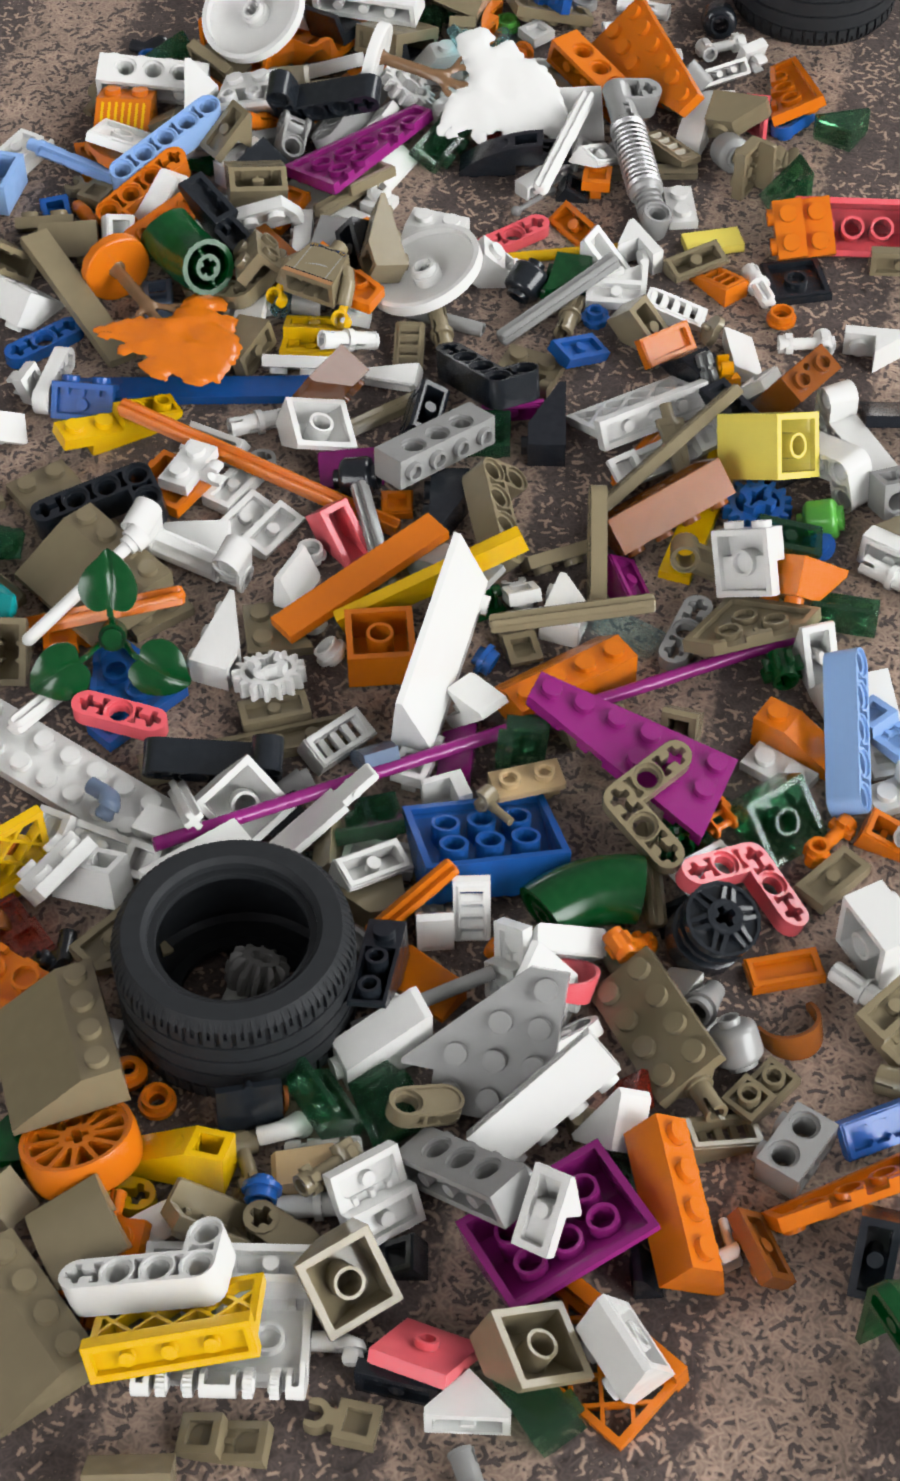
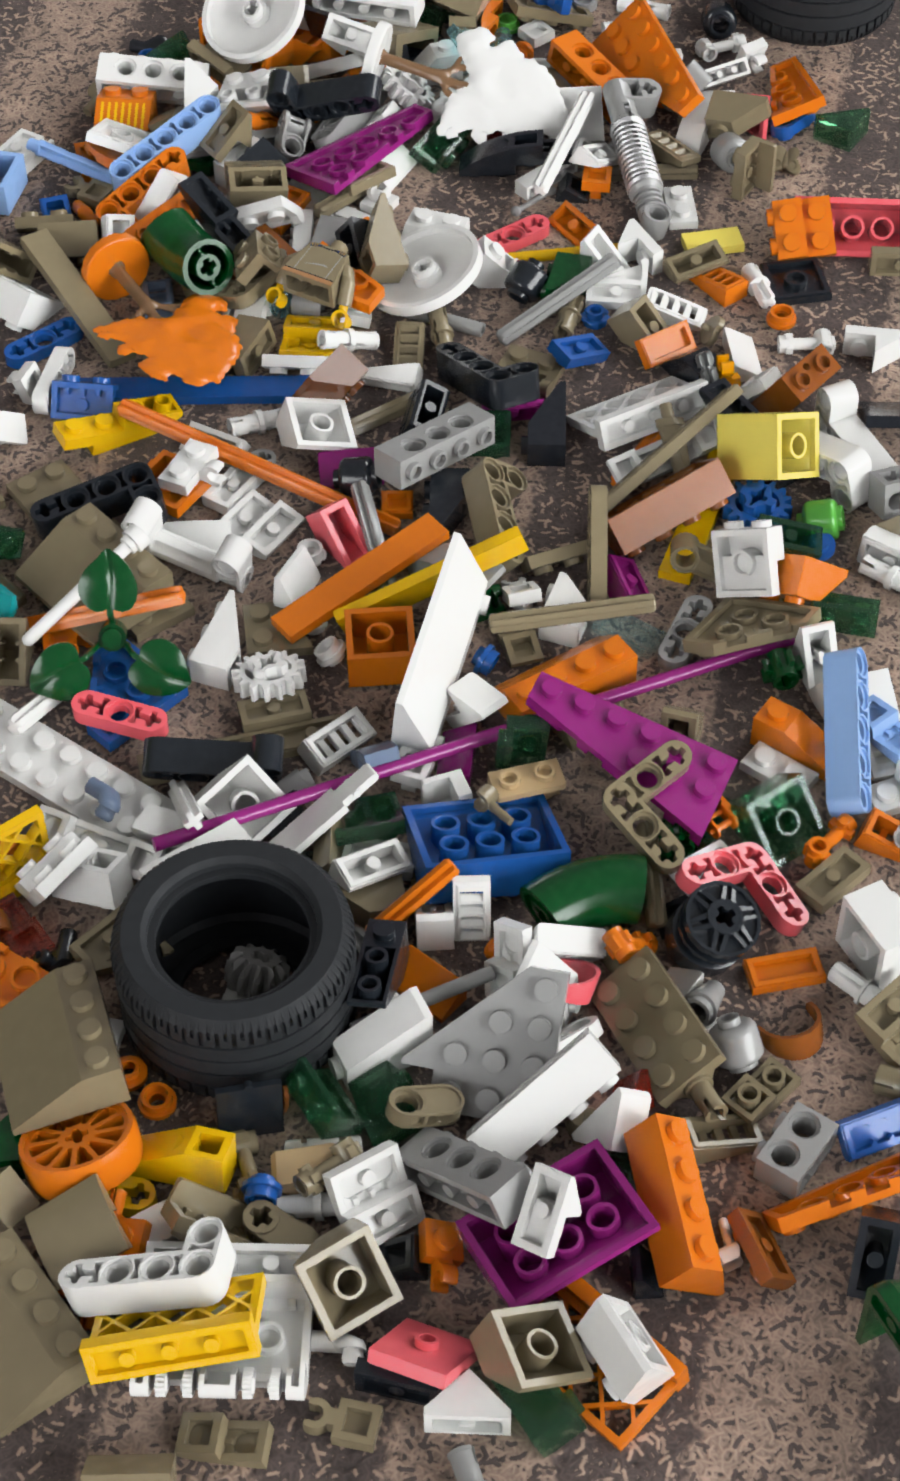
(290, 1127): white arm -> none
(346, 34): none -> white slope
(443, 1249): none -> orange plate
(791, 182): clear green slope -> none

